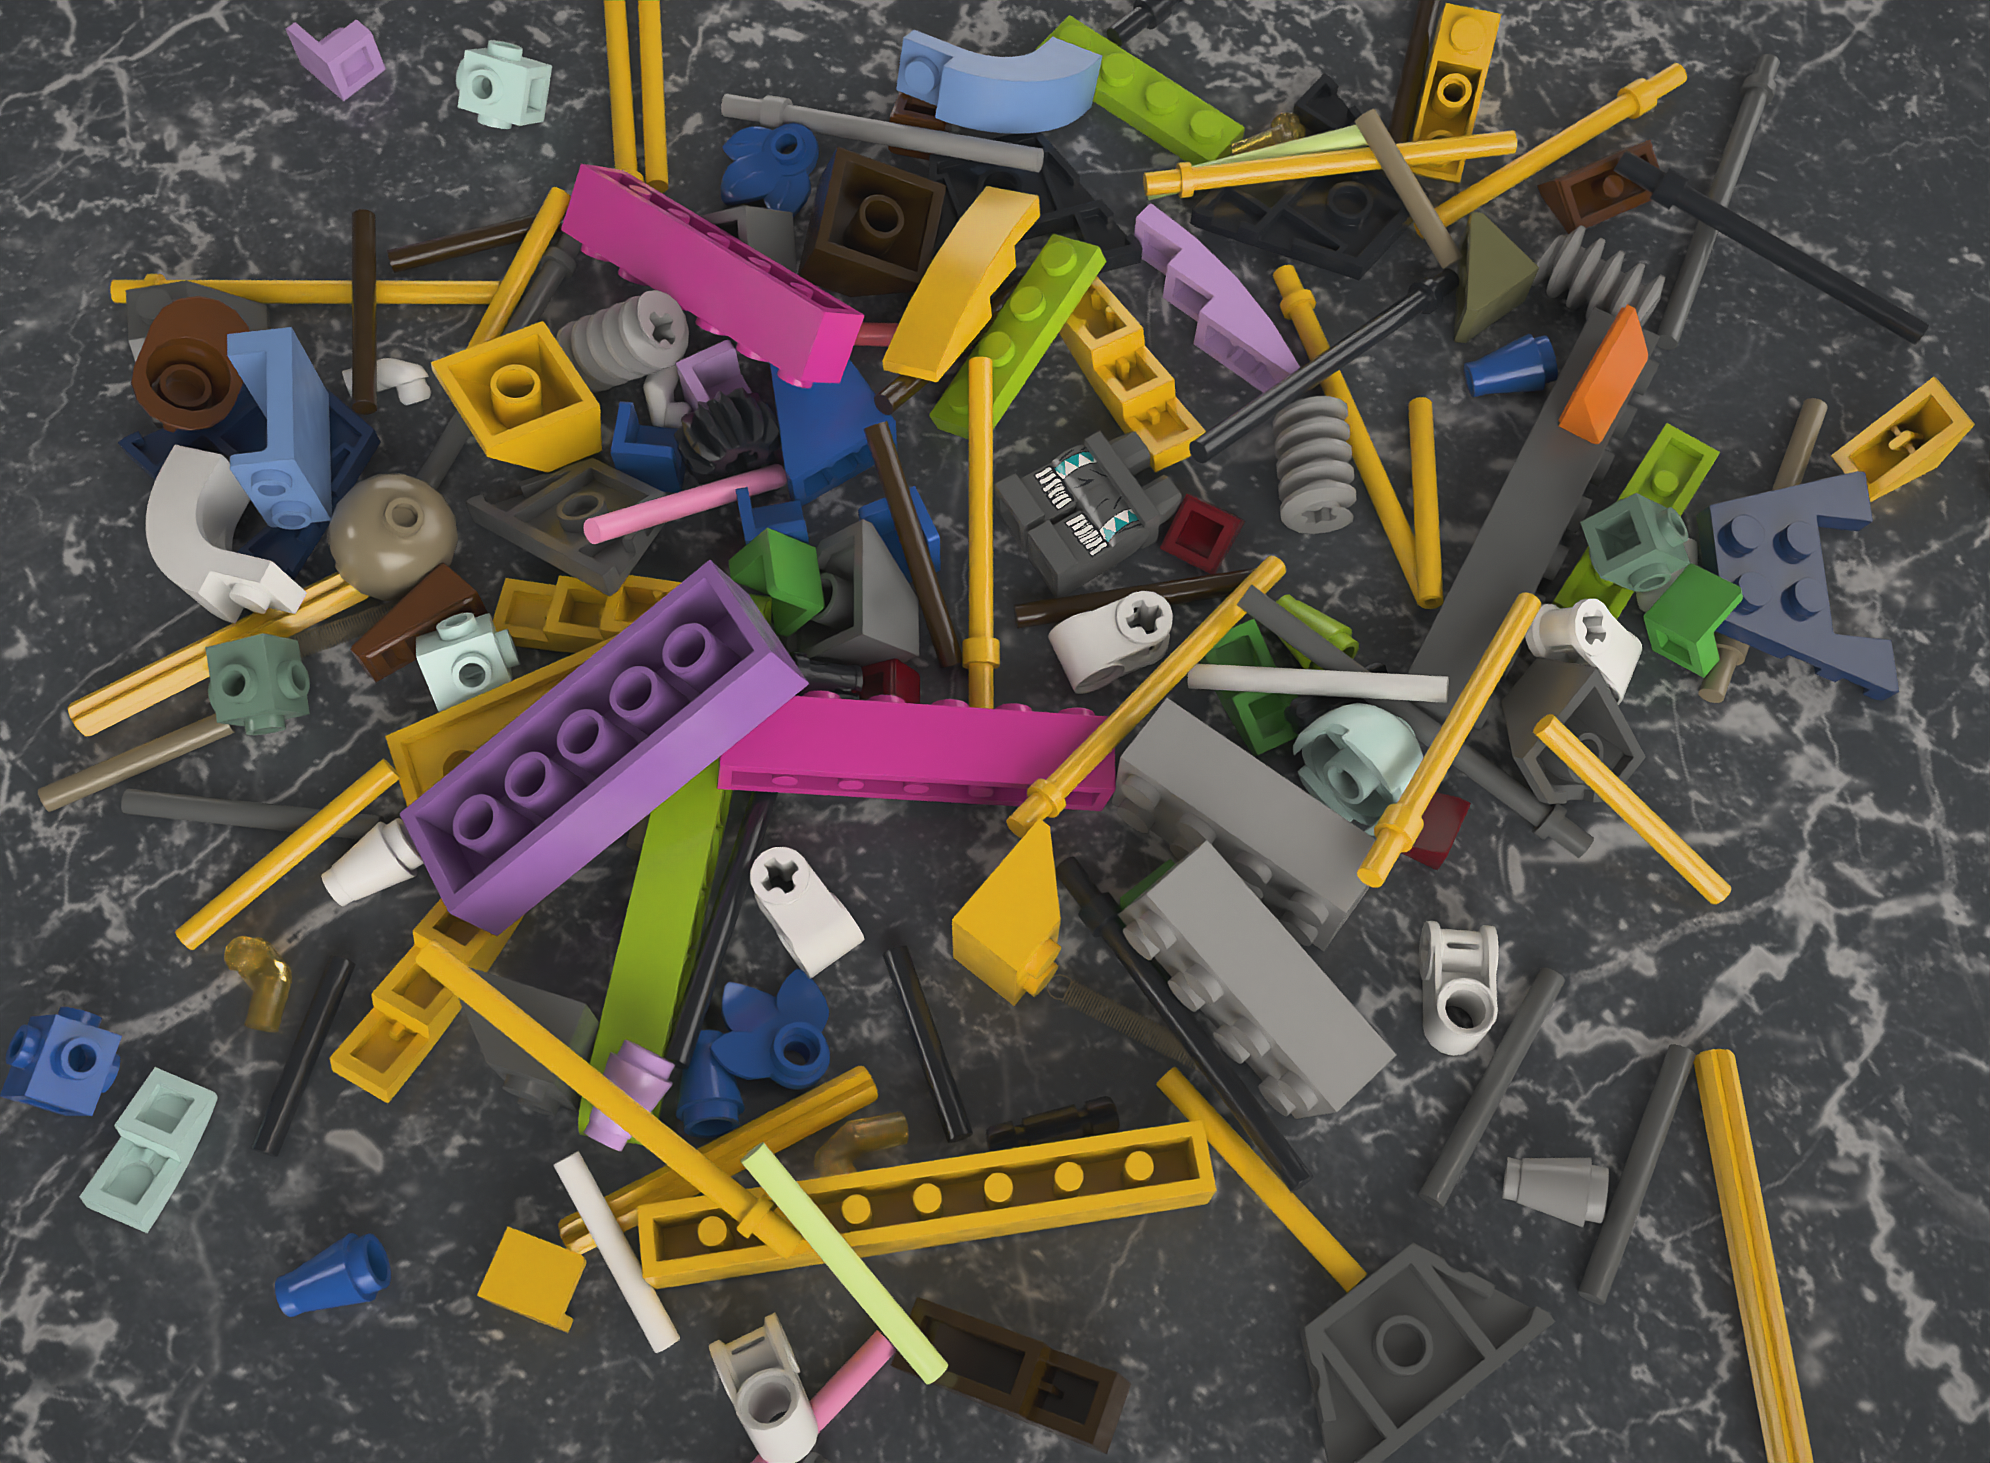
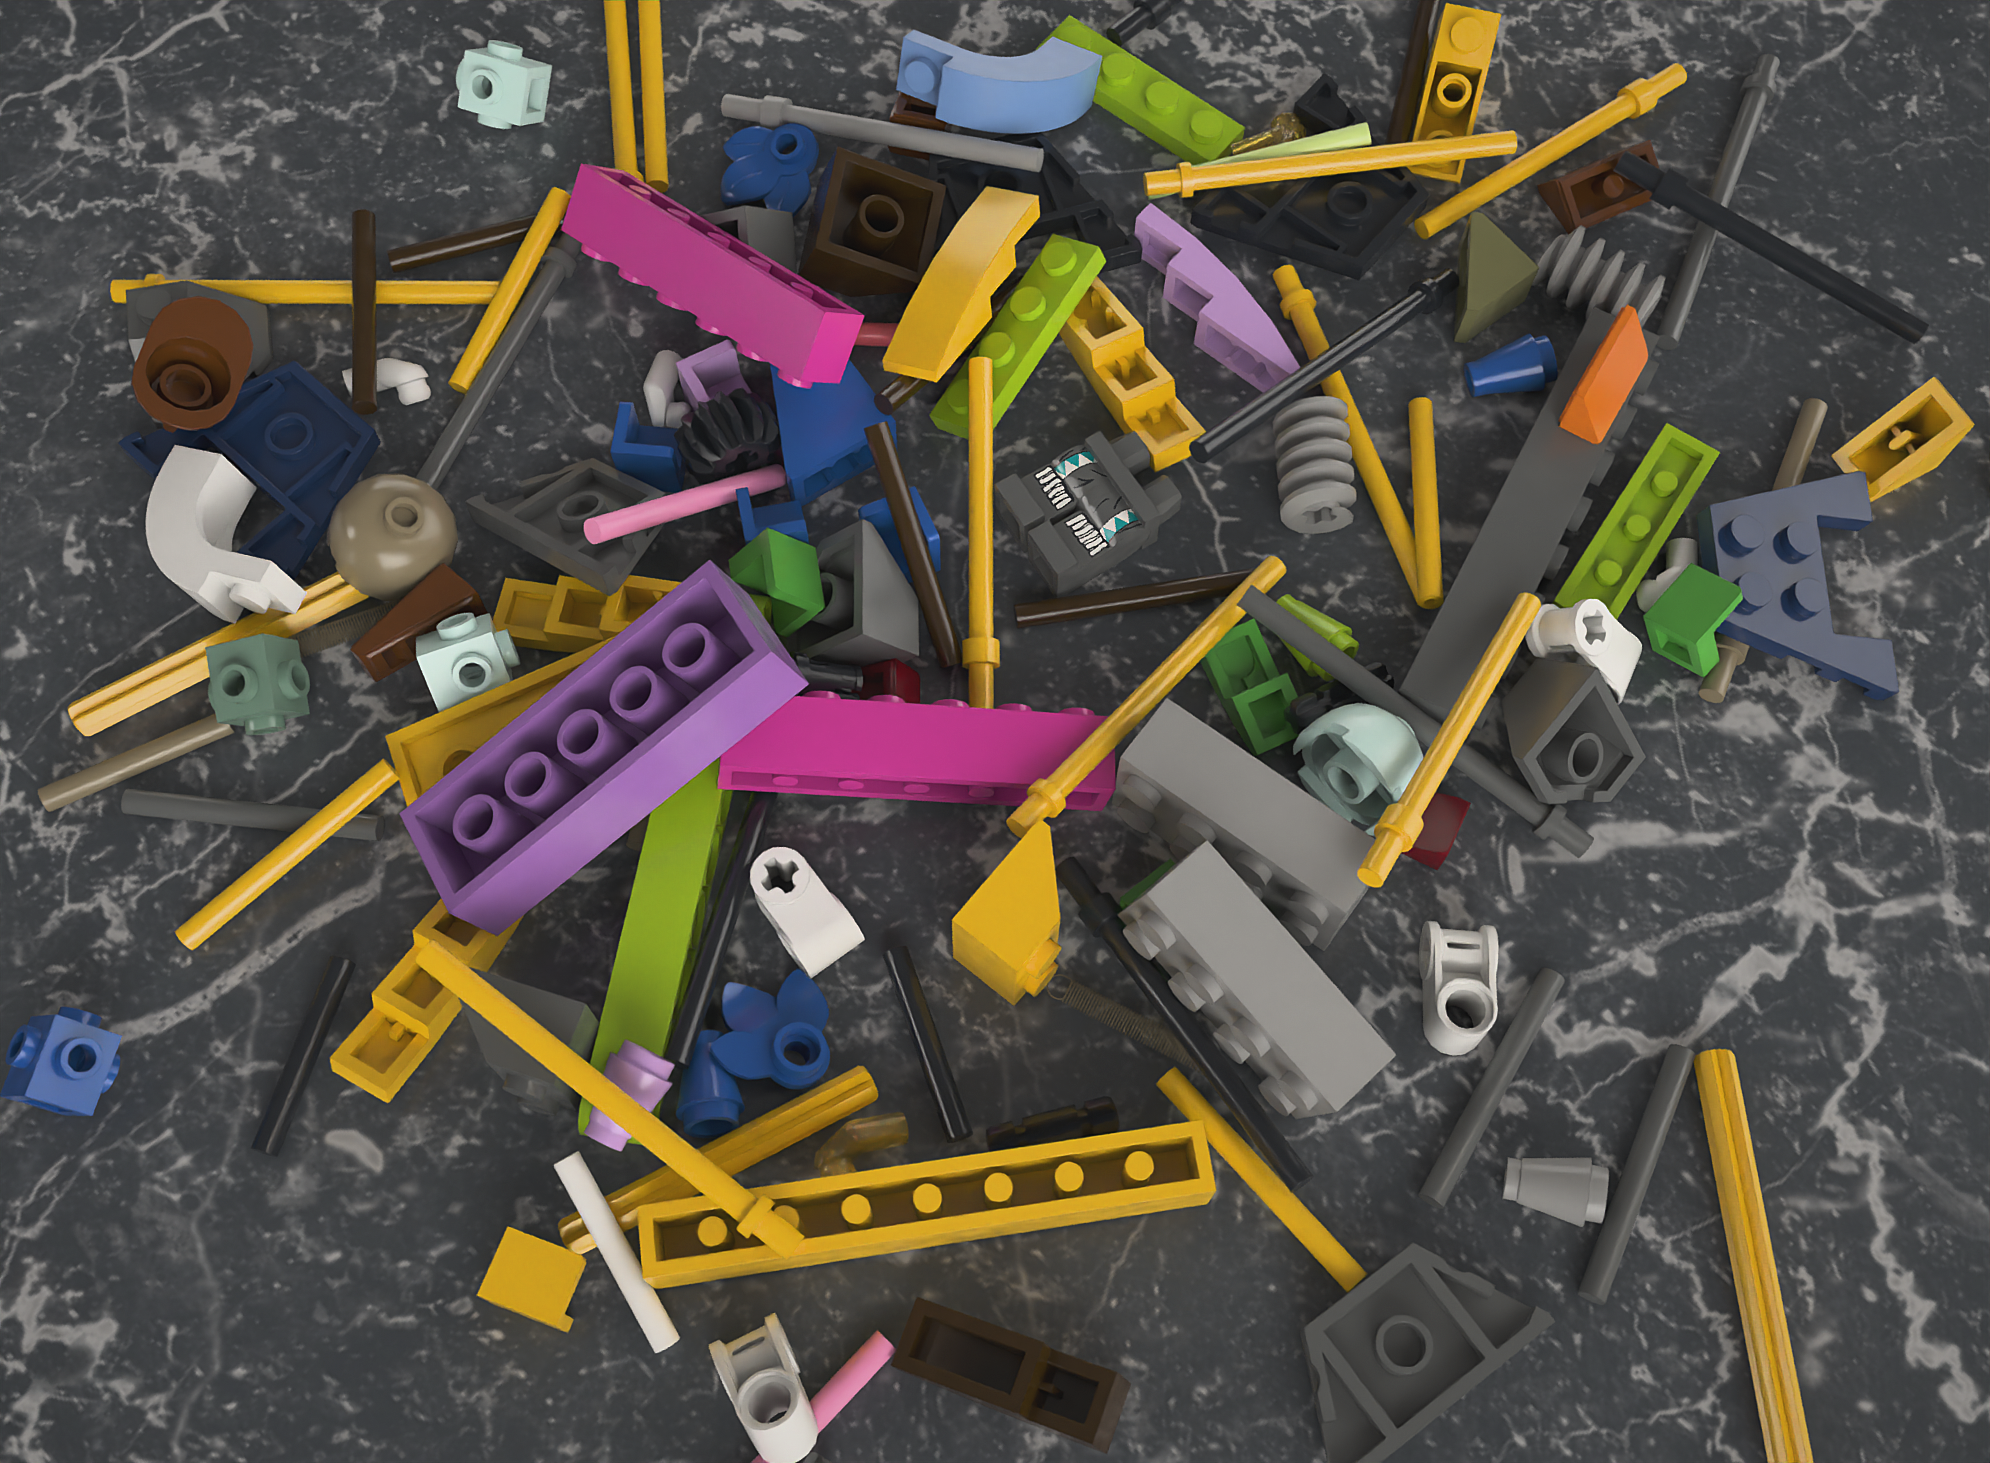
(154, 1150): light aqua slope -> none
(266, 975): clear yellow arm -> none
(293, 473): medium blue panel -> none
(338, 1276): blue cone -> none
(342, 59): lavender panel -> none
(374, 863): white cone -> none
(523, 399): yellow slope -> none
(626, 340): light grey piece -> none
(844, 1263): yellowish green bar -> none
(1104, 646): white piece -> none
(1202, 533): dark red slope -> none
(1319, 682): white bar -> none
(1408, 188): dark tan bar -> none
(1631, 809): yellow bar -> none
(1636, 543): sand green brick -> none

